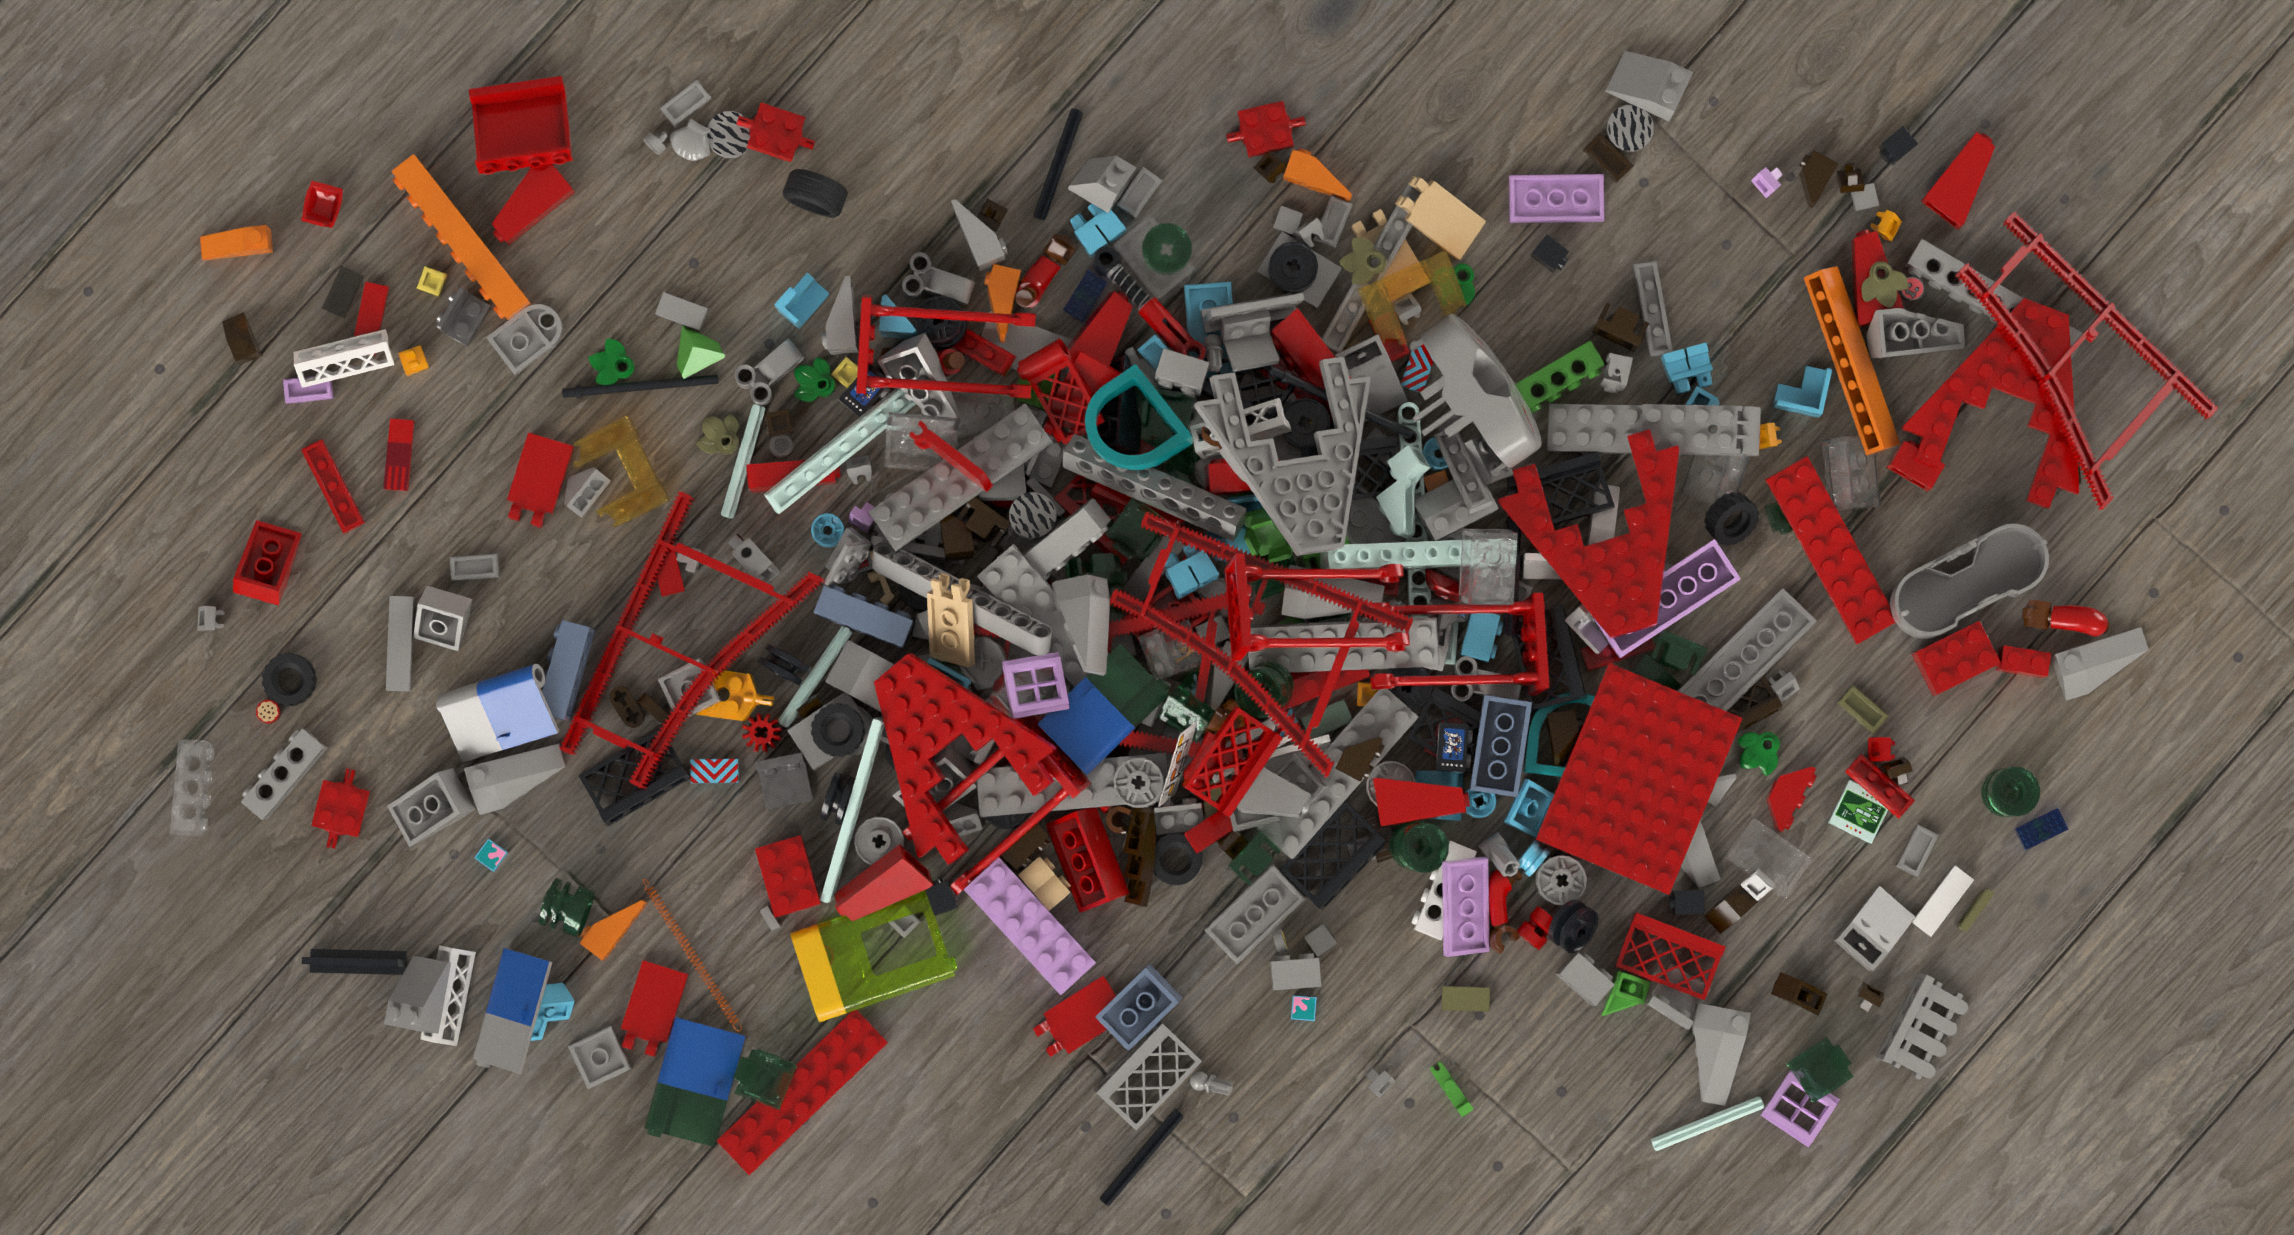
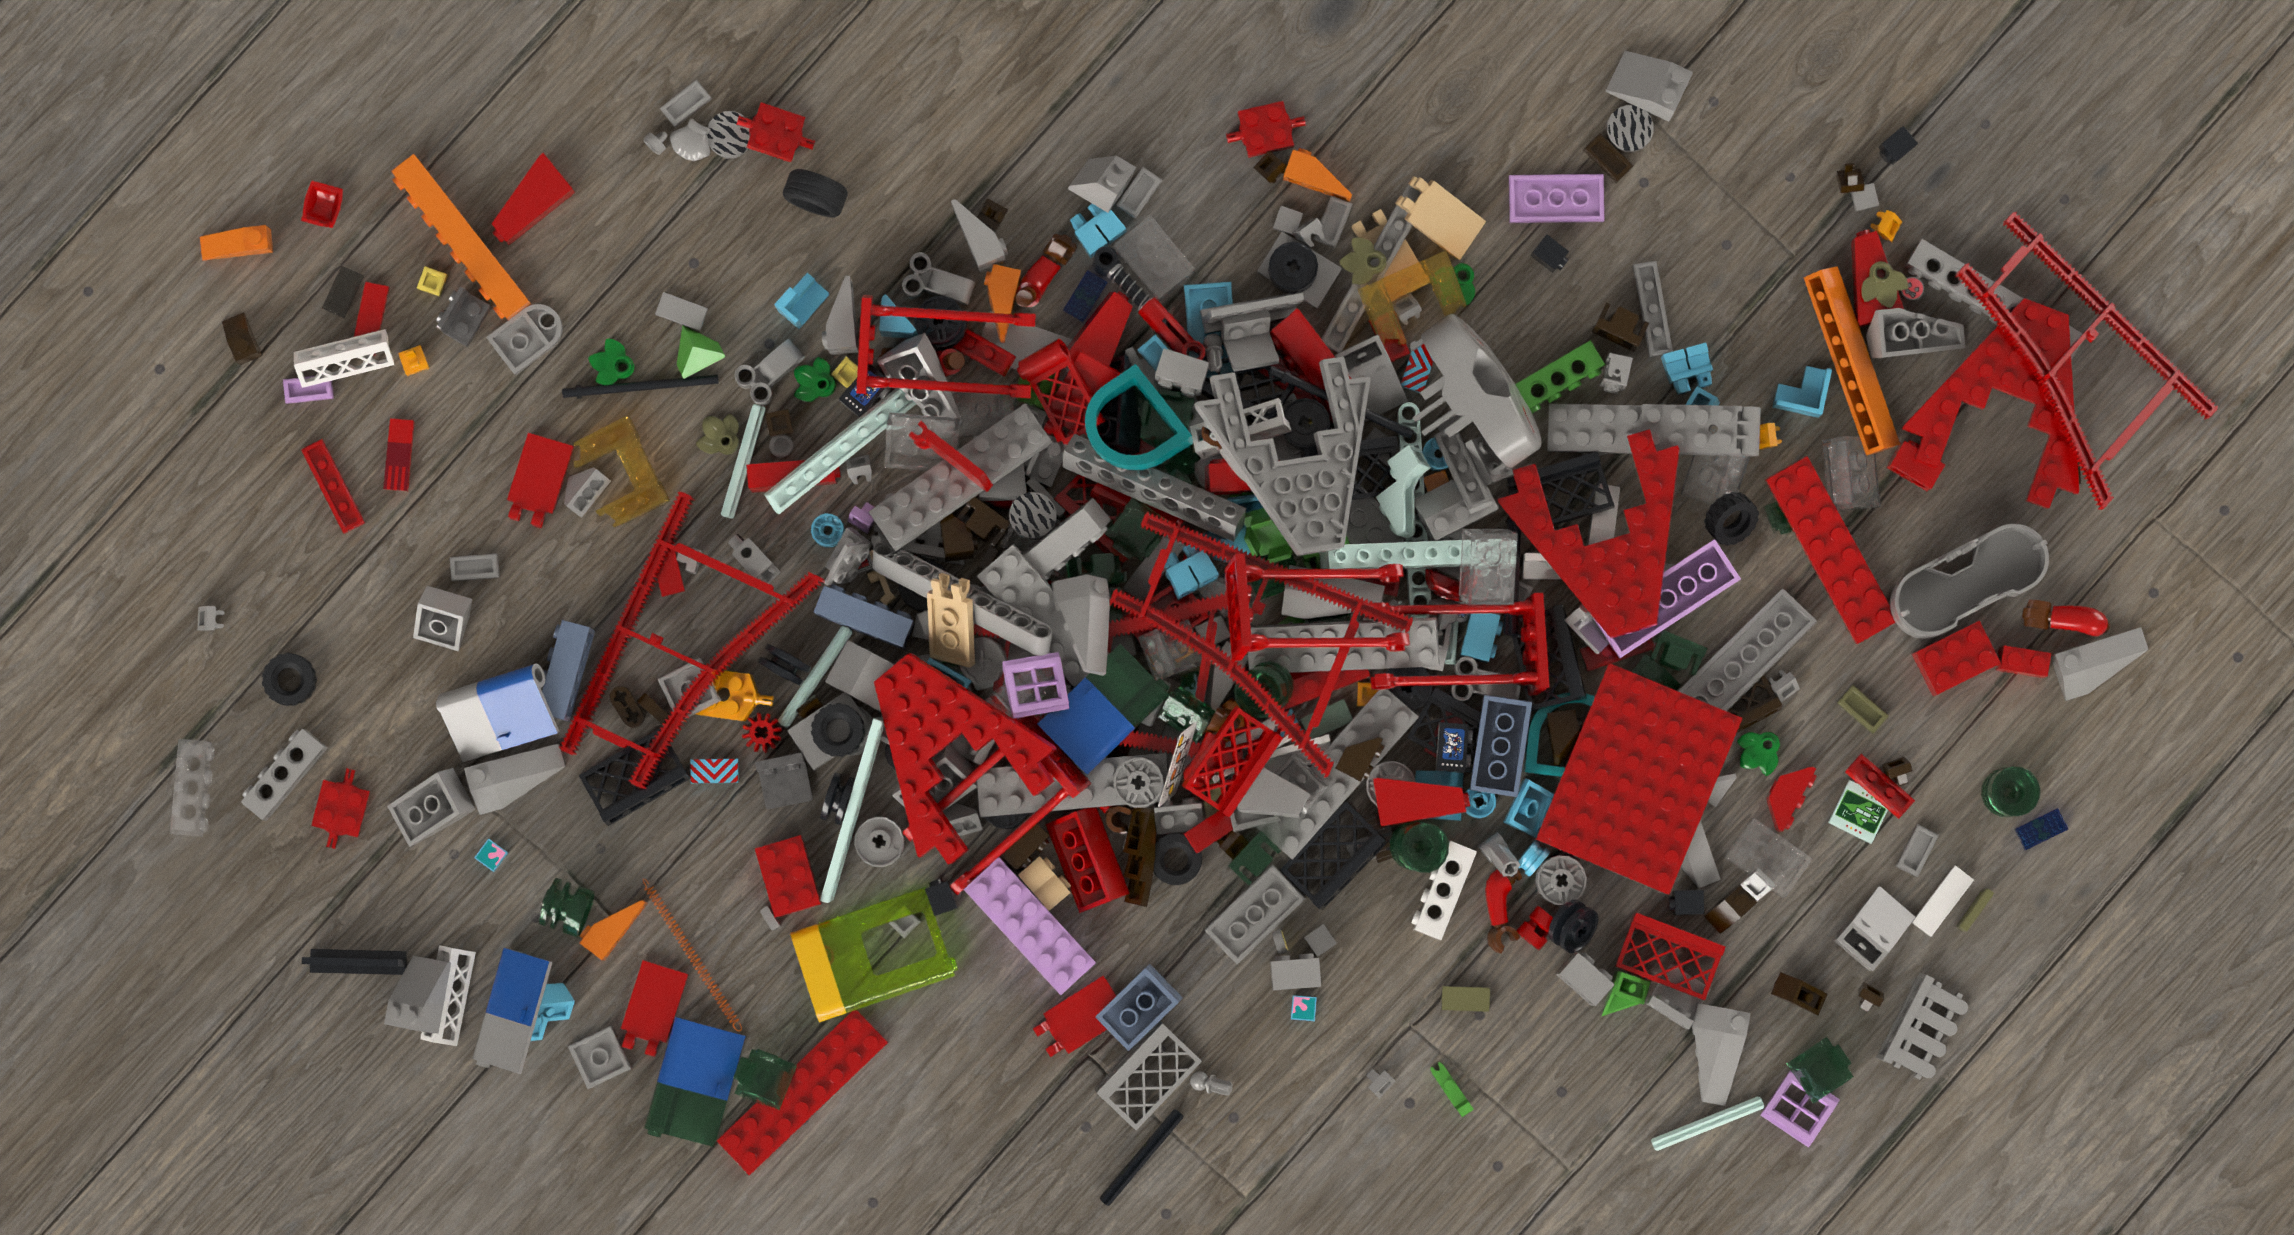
(266, 562): red slope -> none
(268, 711): tile -> none
(400, 643): light grey tile -> none
(521, 125): red panel -> none
(882, 884): slope -> none
(1058, 164): black axle -> none
(1169, 235): clear green wheel -> none
(1465, 906): lavender tile -> none
(1767, 181): lavender tile -> none
(1815, 175): dark brown slope -> none
(1880, 749): red tile -> none
(1957, 186): red slope -> none

